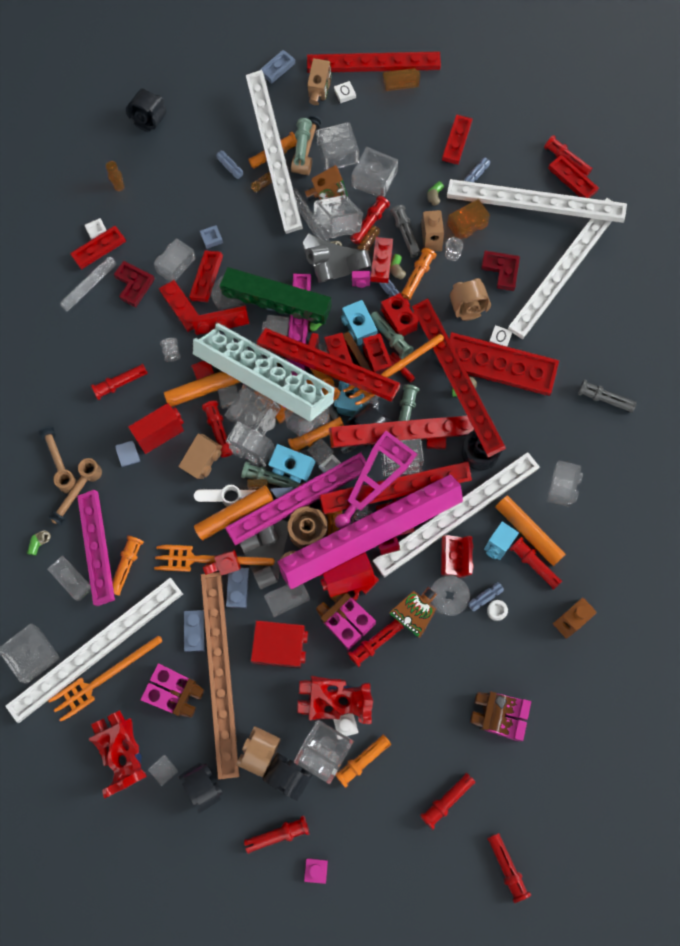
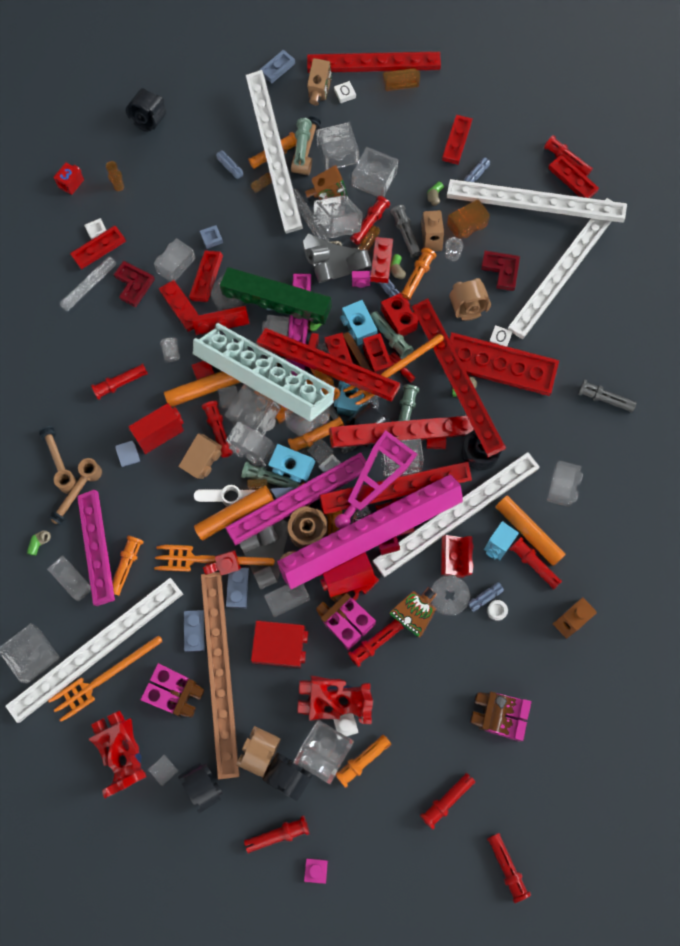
(69, 178): none -> red brick

